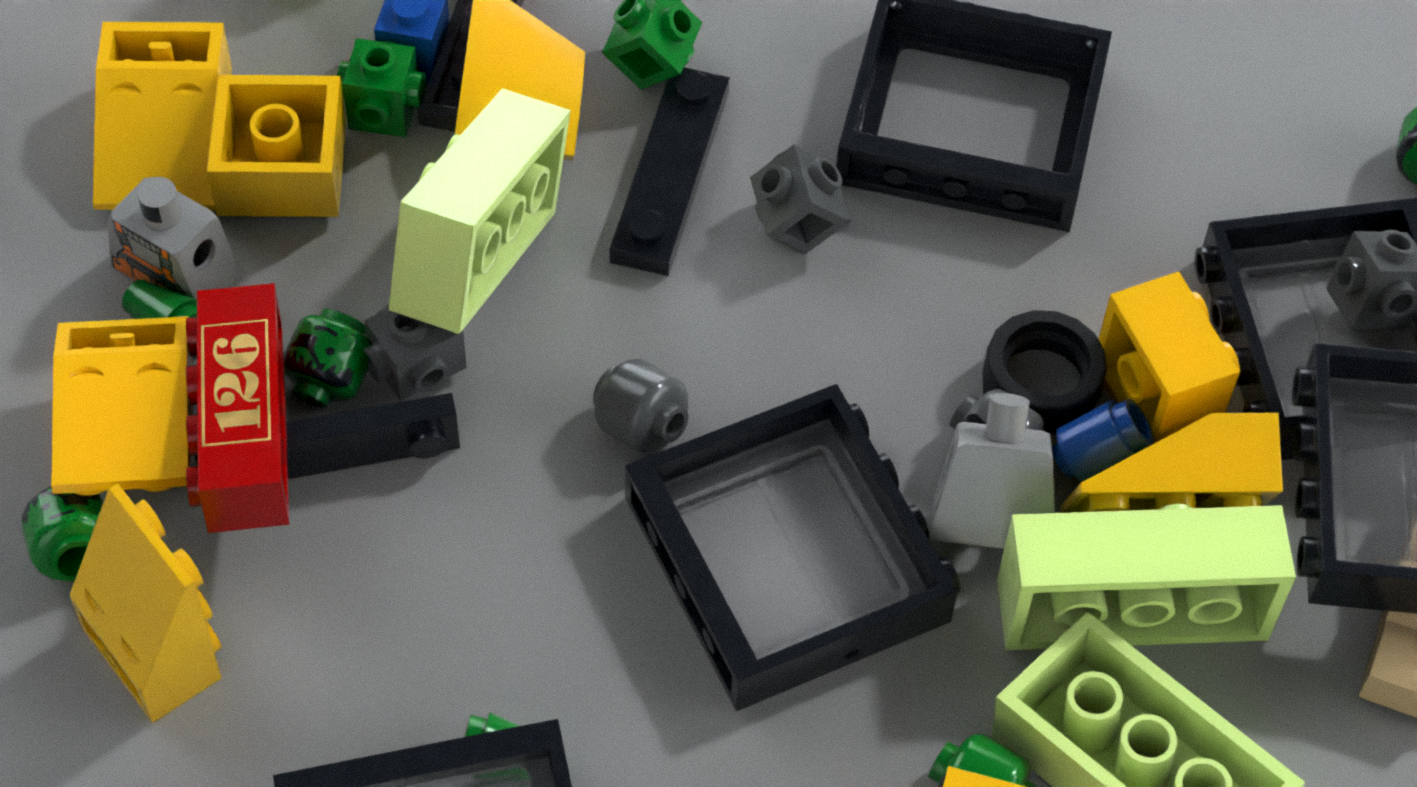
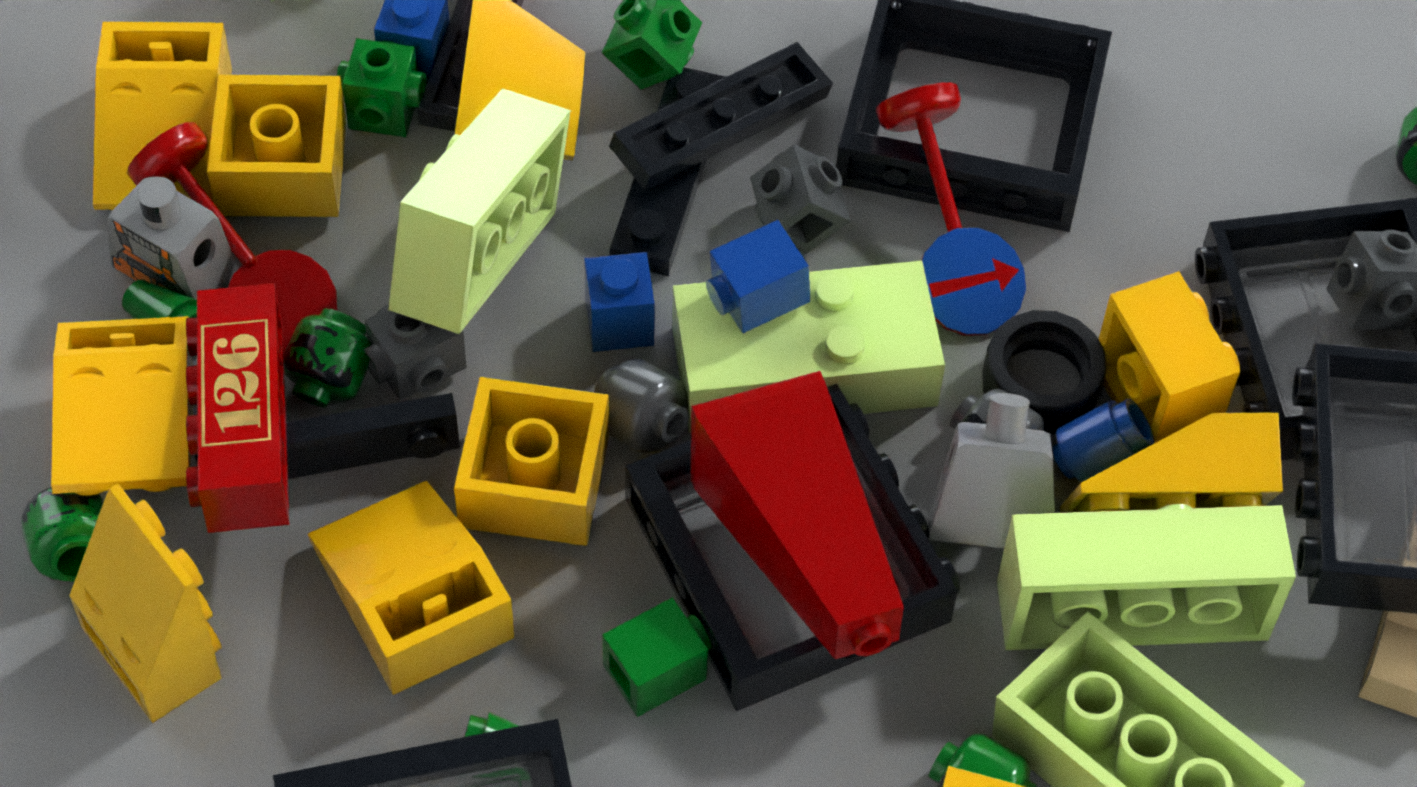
(299, 280): none -> red piece
(415, 585): none -> yellow slope
(532, 461): none -> yellow brick
(619, 301): none -> blue brick
(656, 656): none -> green brick
(720, 115): none -> black plate
(758, 277): none -> blue brick
(793, 500): none -> red slope
(861, 329): none -> yellowish green brick
(968, 271): none -> piece

